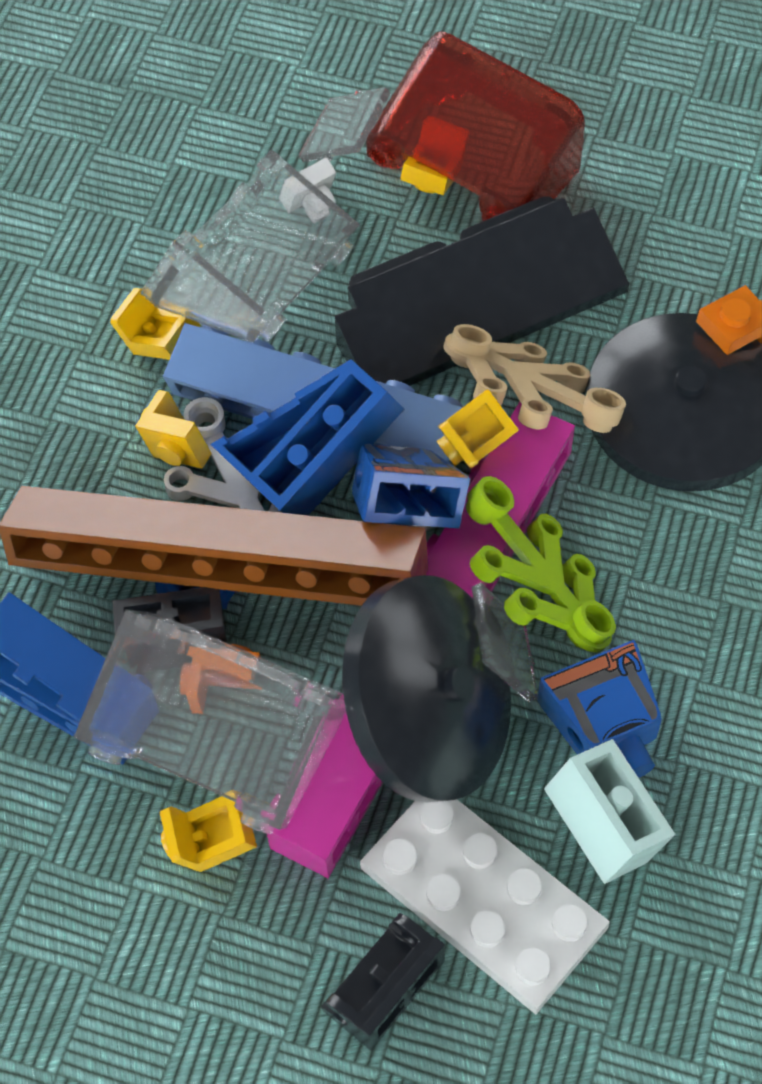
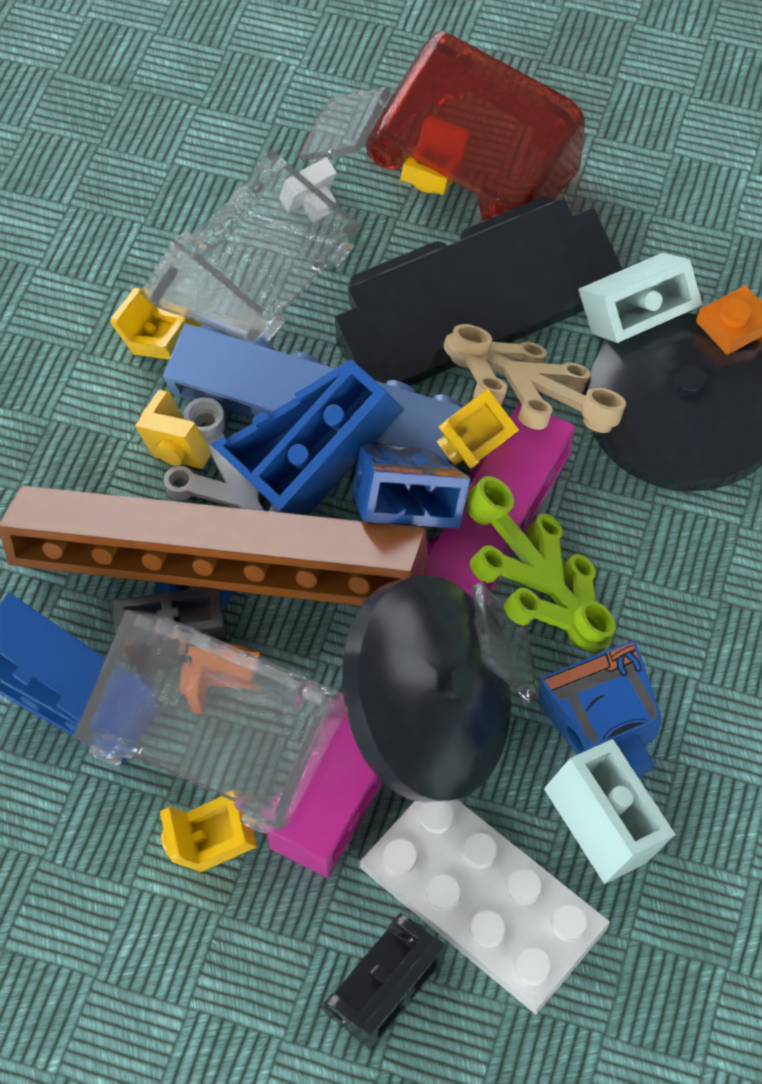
(640, 297): none -> light aqua brick

